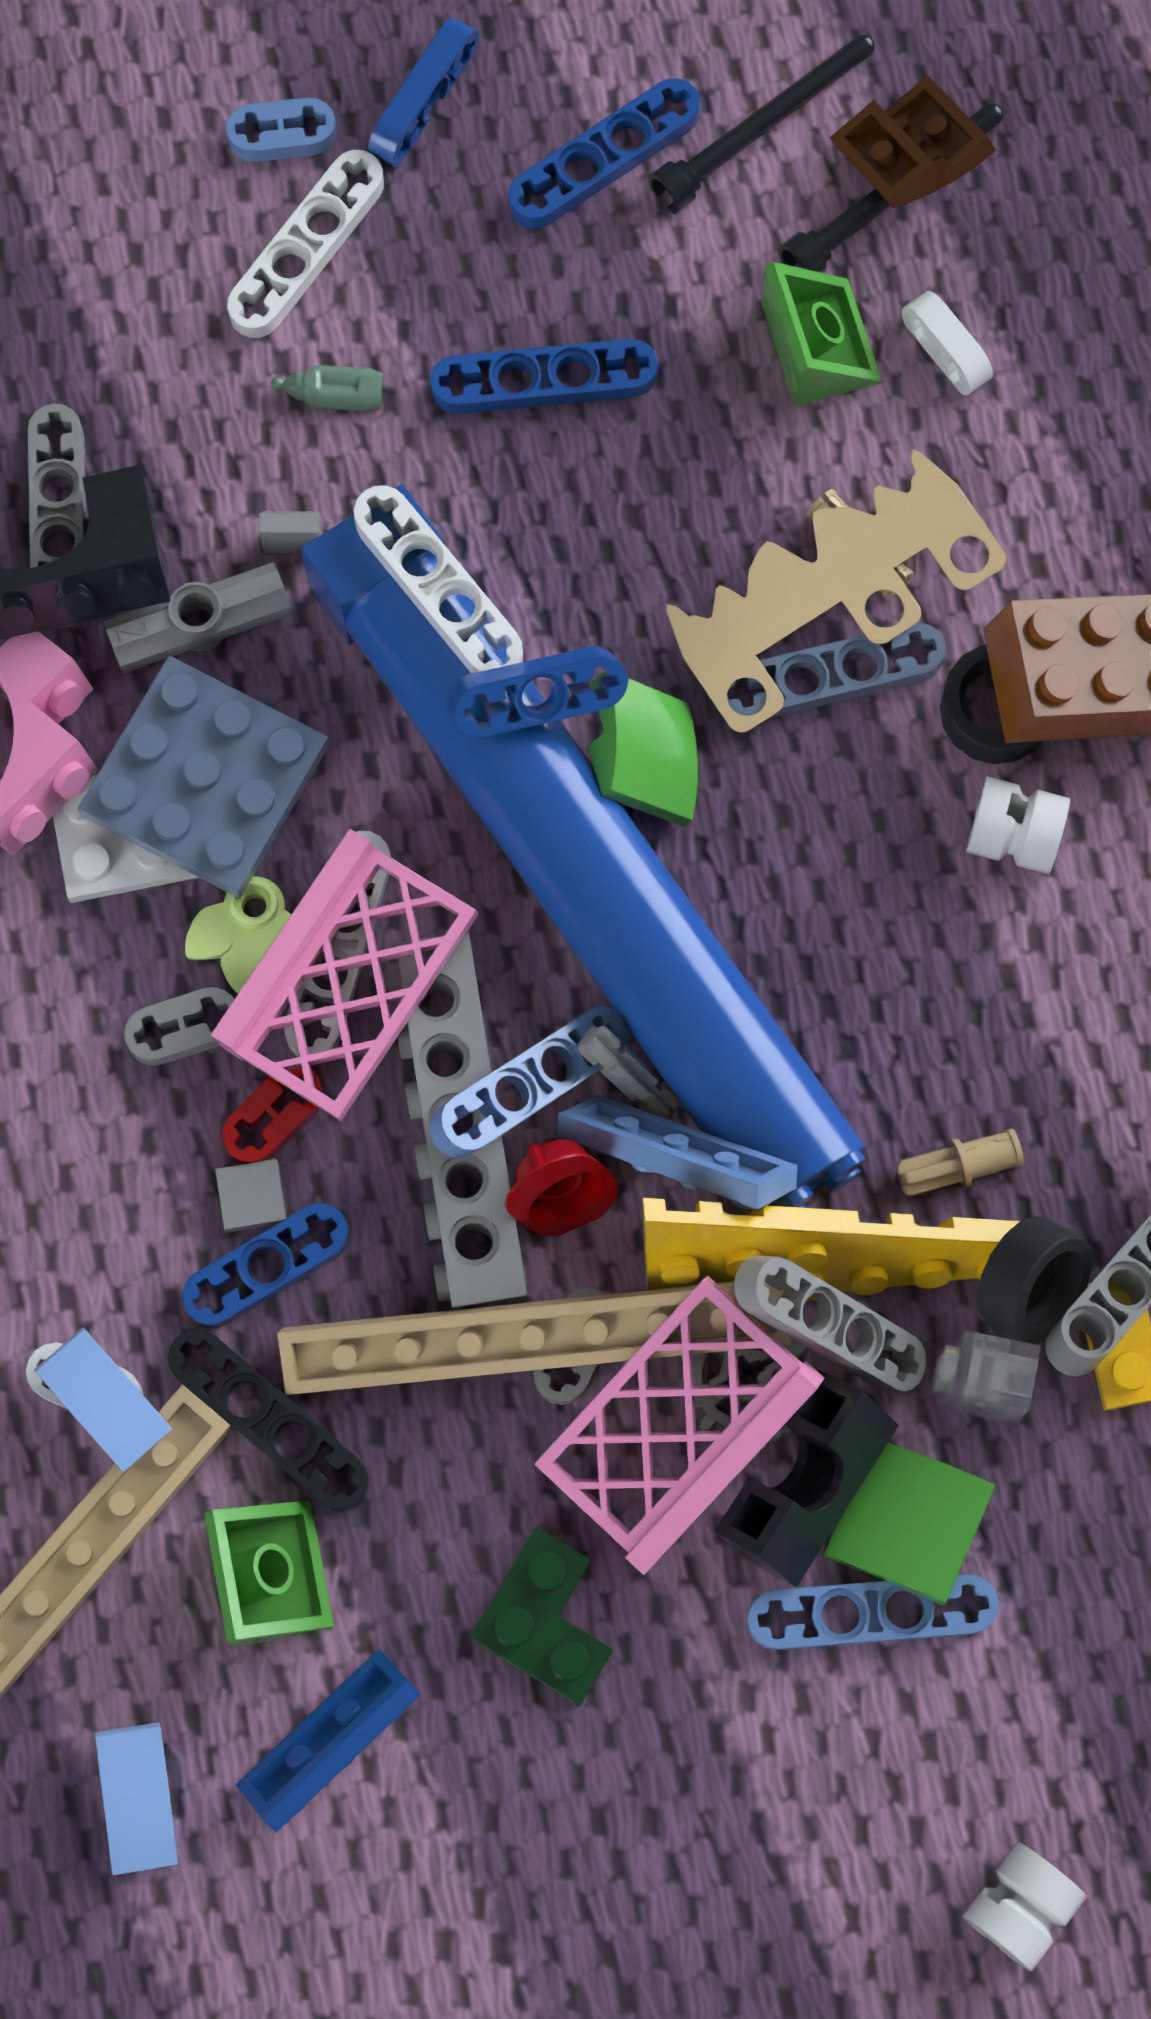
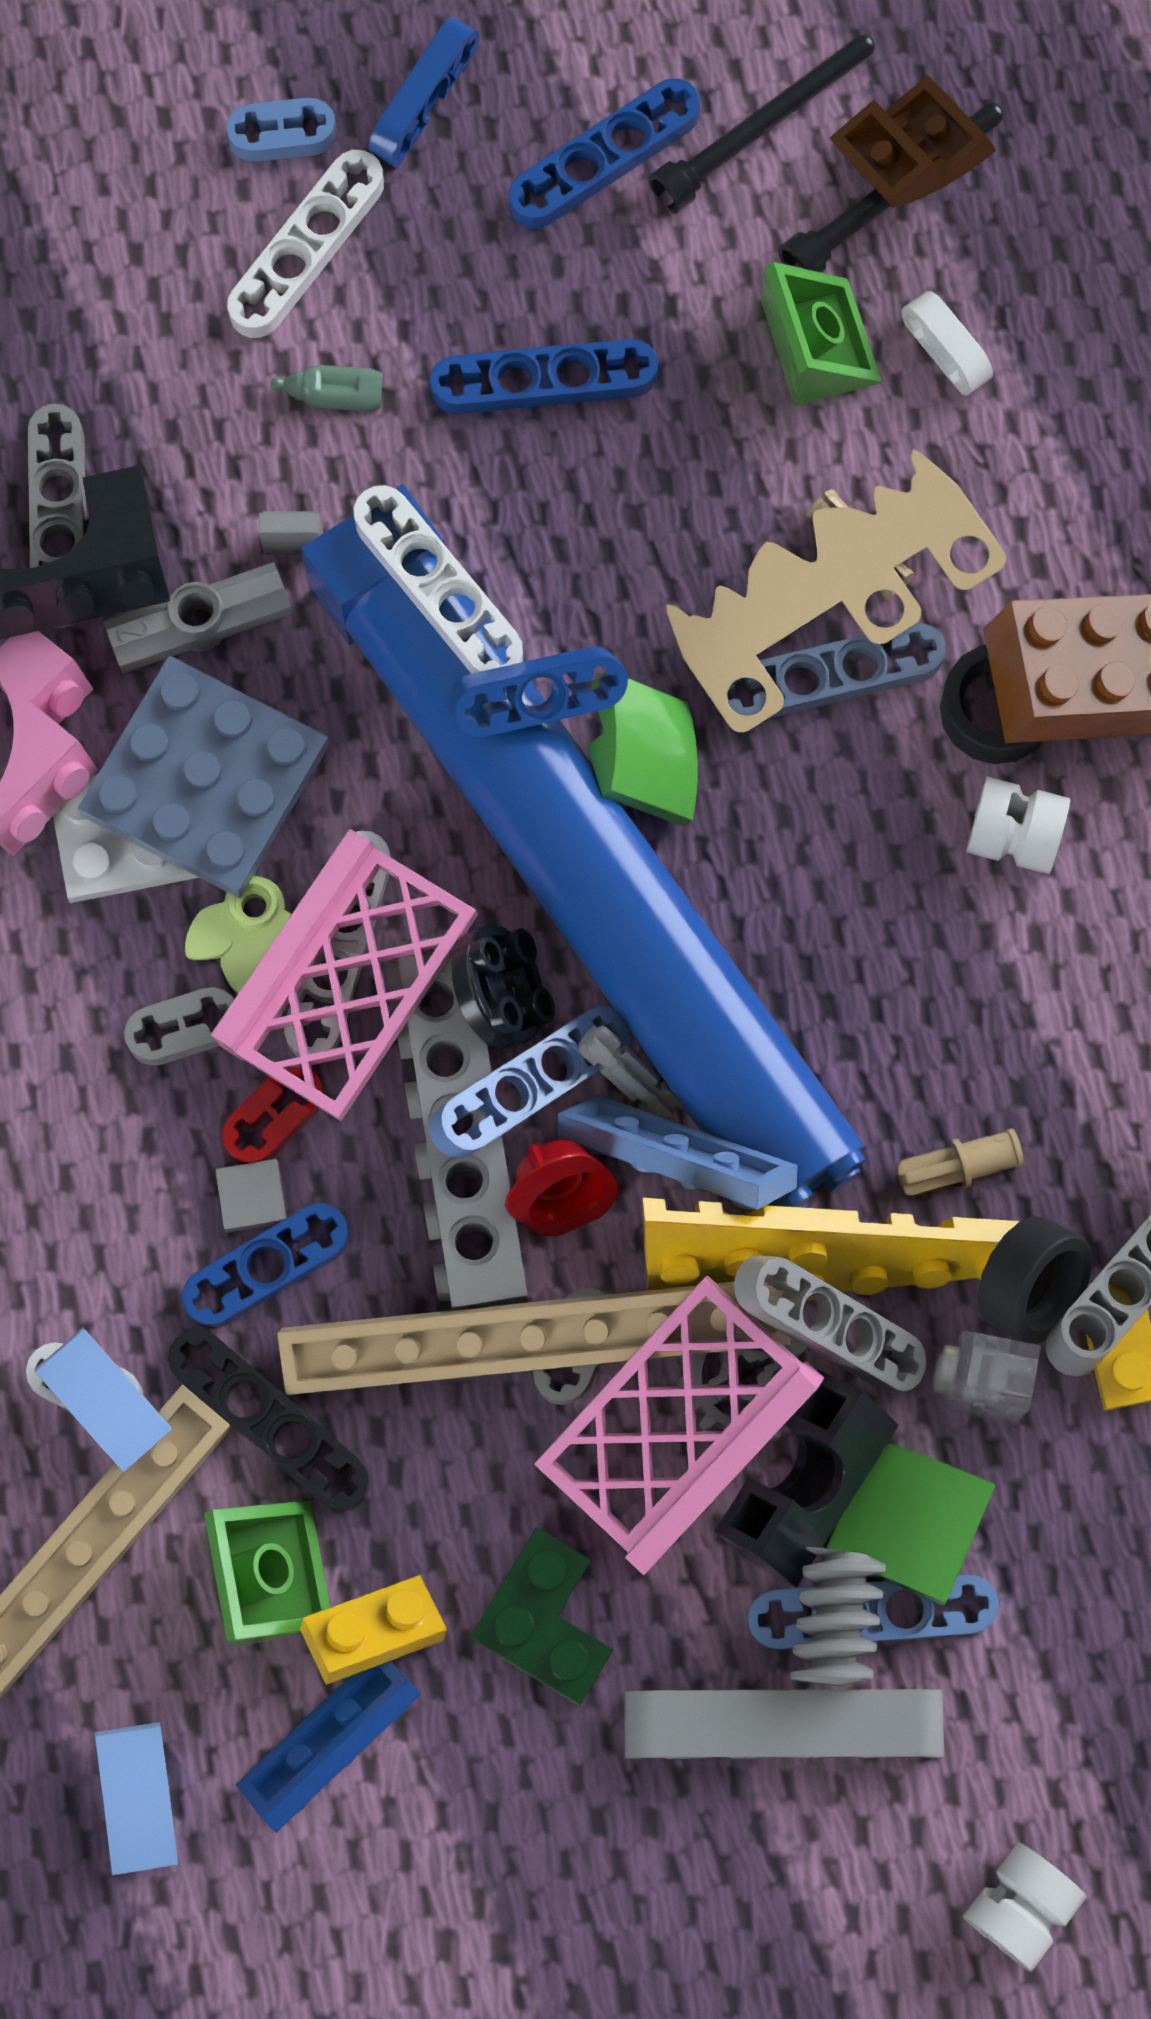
(373, 1629): none -> yellow plate
(500, 985): none -> black tile
(783, 1723): none -> light grey beam
(837, 1618): none -> light grey piece

